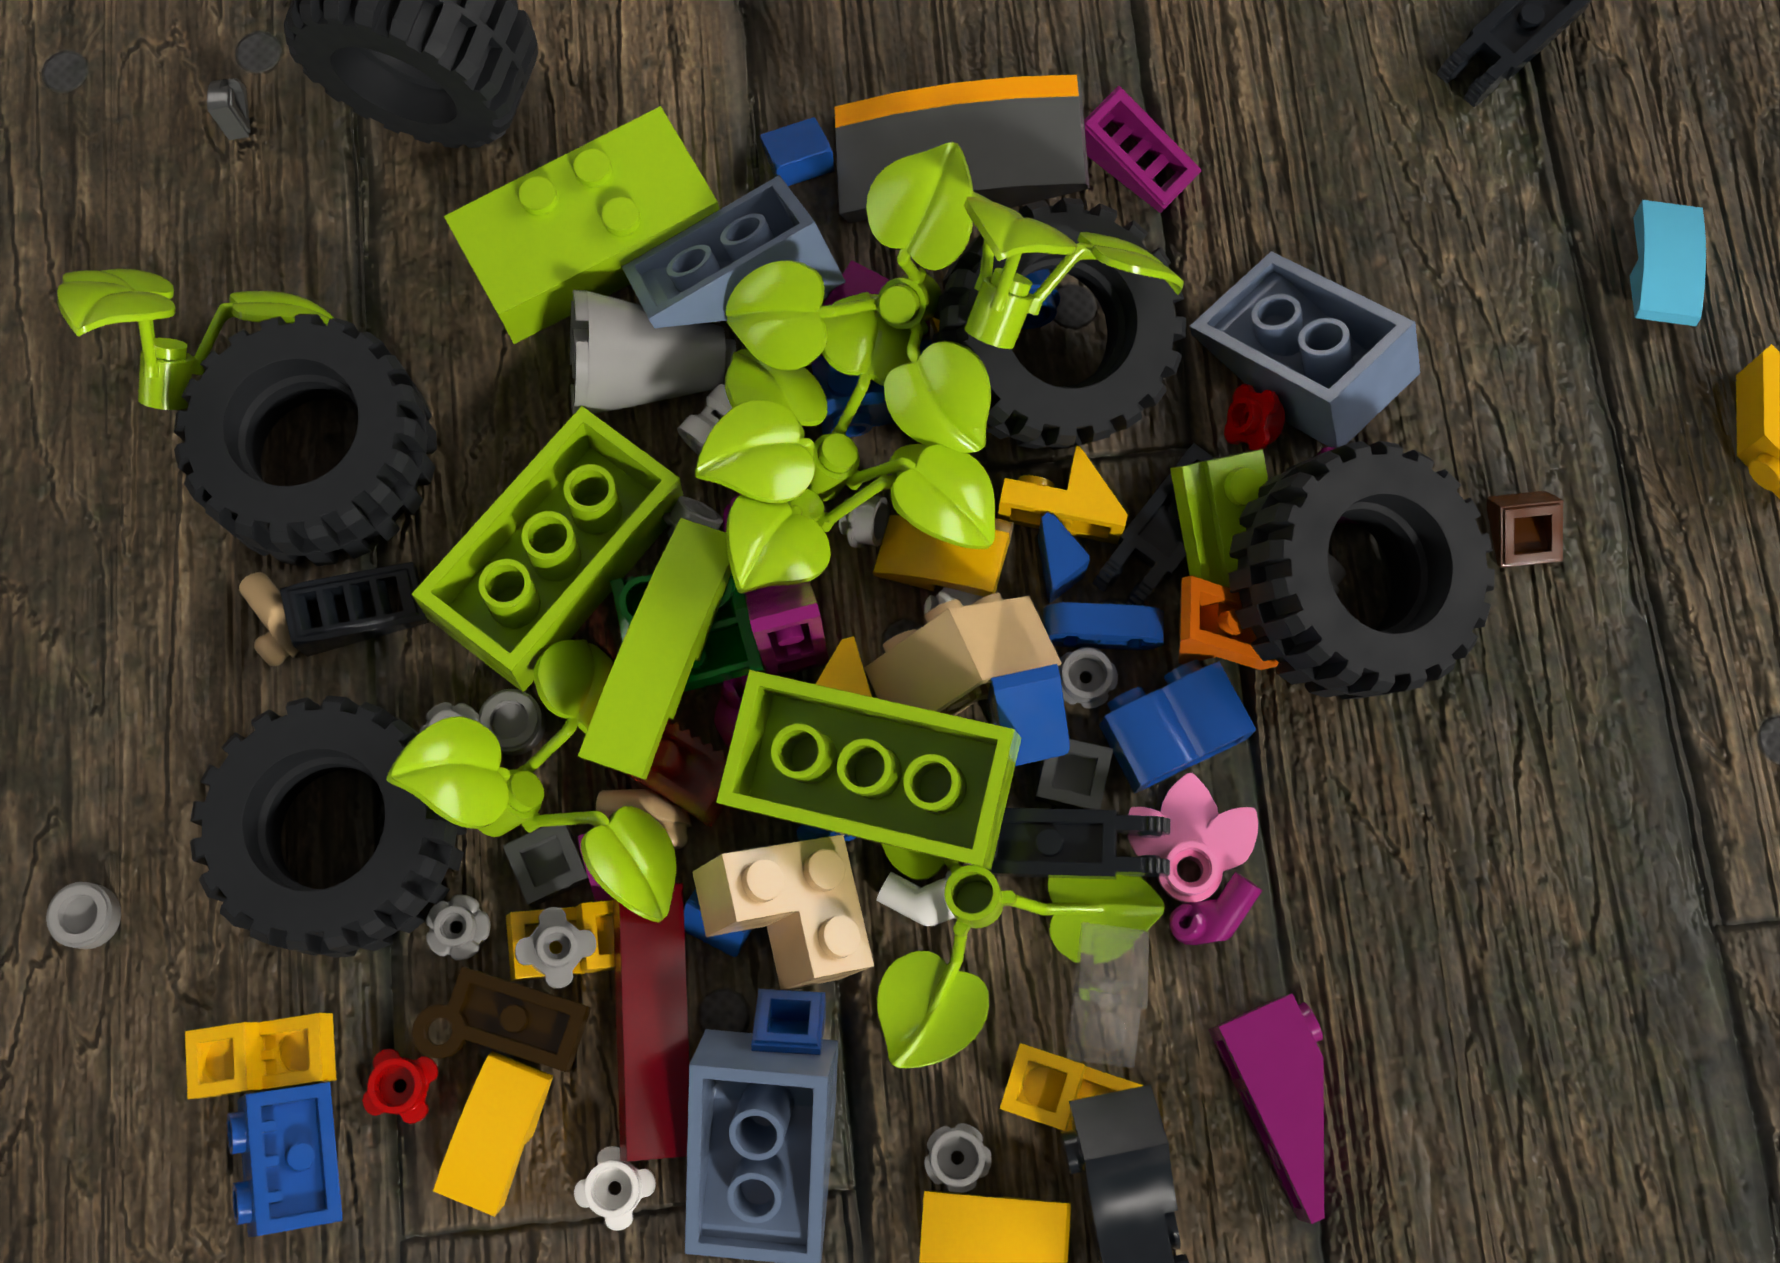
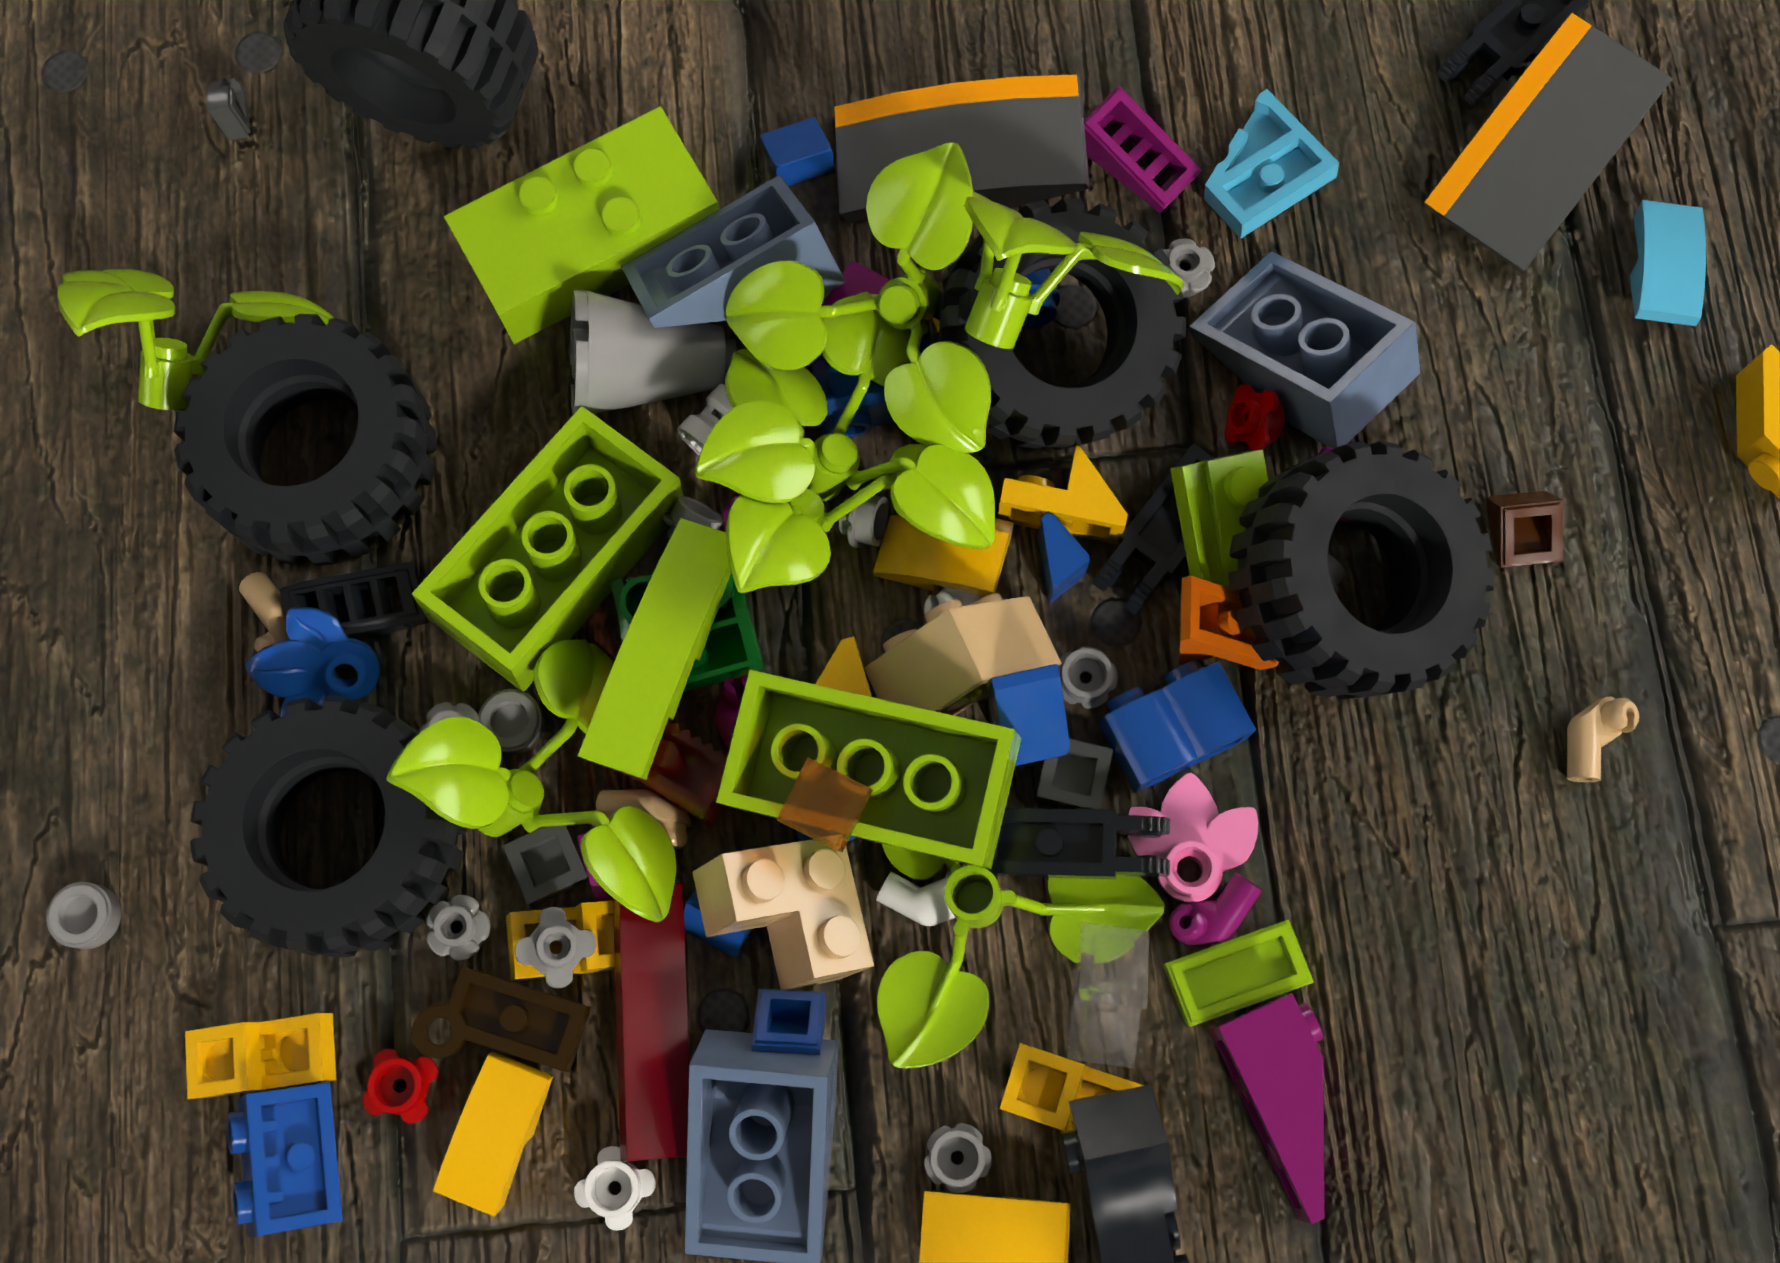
(308, 660): none -> blue plate
(787, 628): magenta slope -> none
(825, 805): none -> clear orange tile
(1104, 625): blue beam -> none
(1198, 258): none -> light grey plate
(1237, 973): none -> lime tile
(1267, 168): none -> medium azure wing
(1547, 142): none -> dark grey slope
(1592, 730): none -> tan arm

